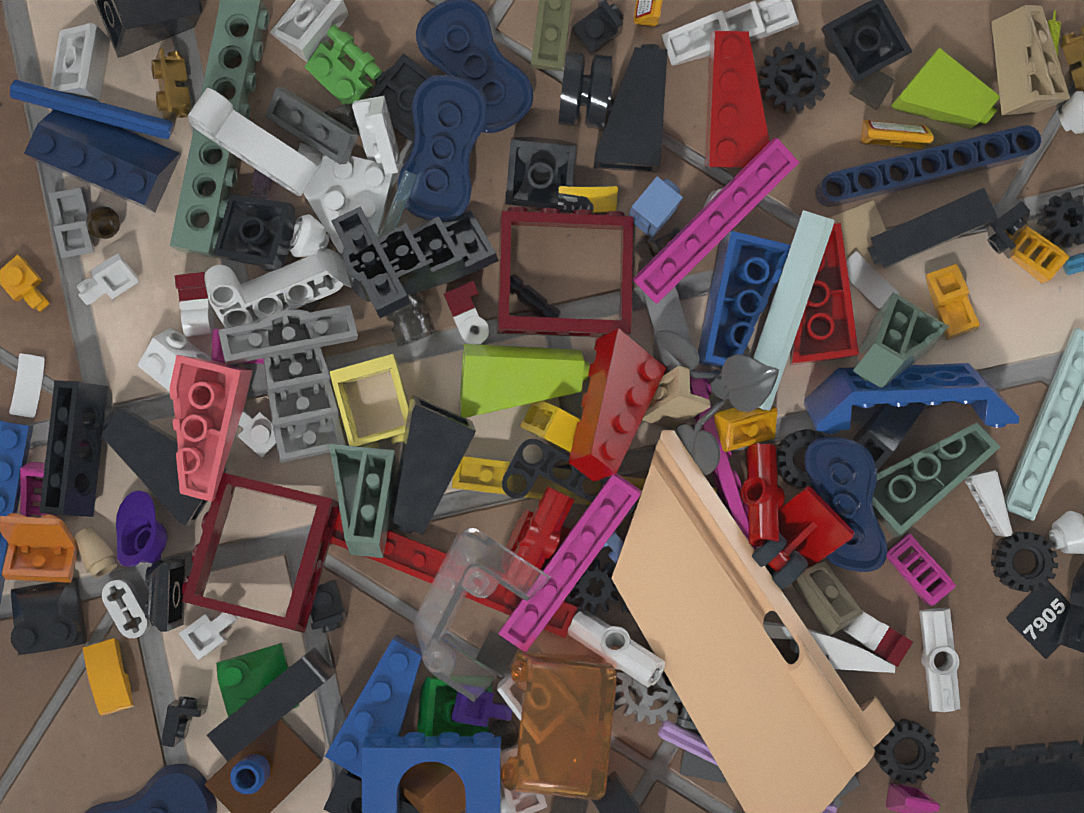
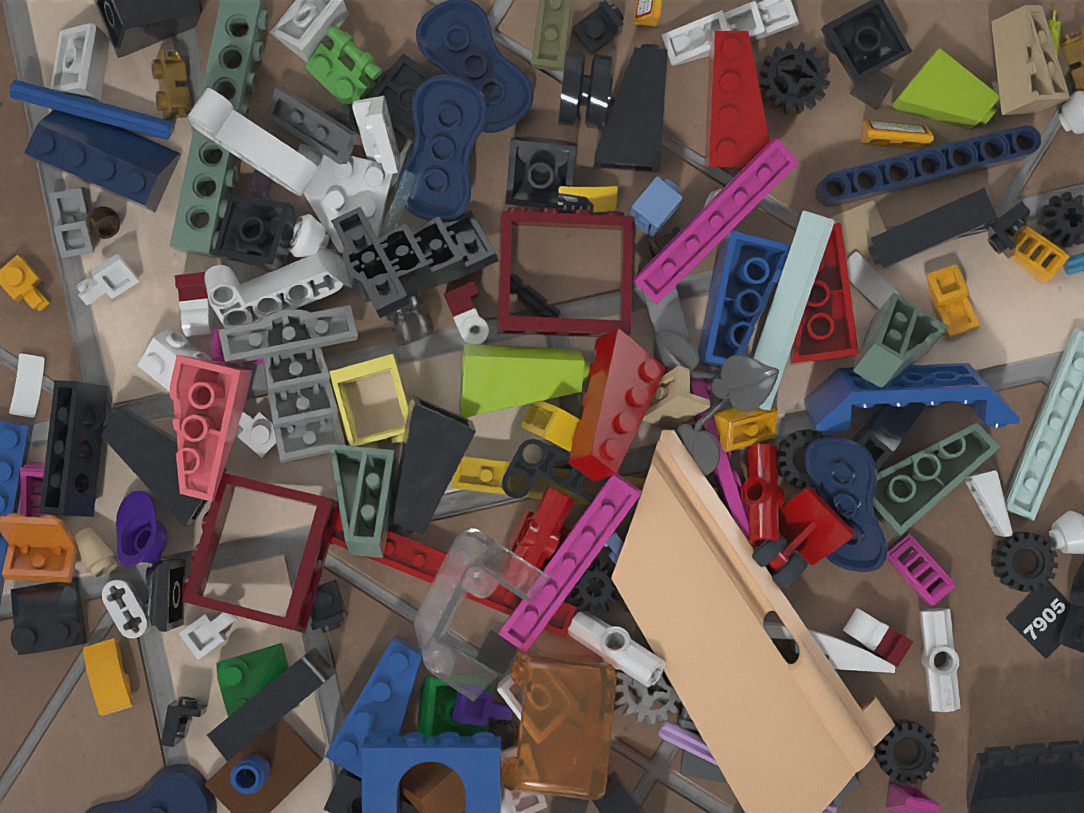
(827, 597): dark tan slope -> none

